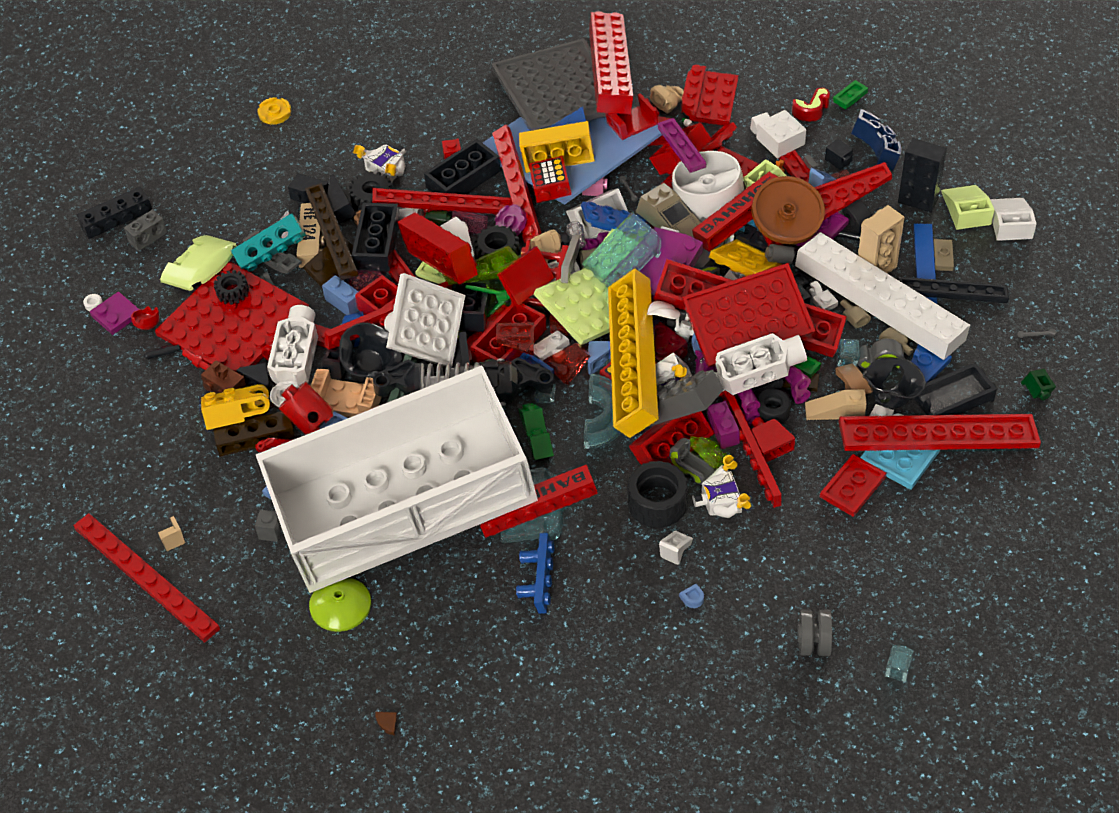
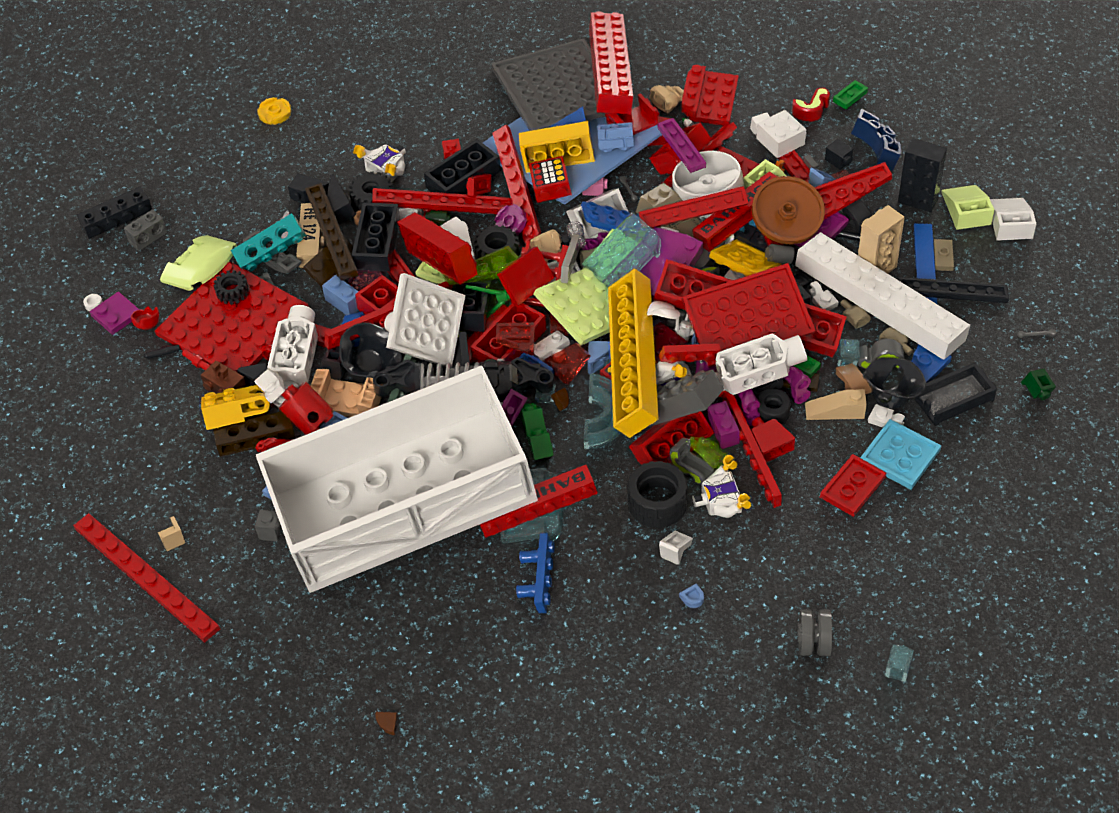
(271, 384): none -> white slope
(341, 612): lime dish -> none
(474, 222): clear pink tile -> none
(478, 184): none -> red plate
(512, 405): none -> magenta slope
(561, 399): none -> reddish brown tile
(615, 136): none -> medium blue brick
(689, 353): none -> red plate
(694, 207): none -> red plate
(938, 432): red plate -> none

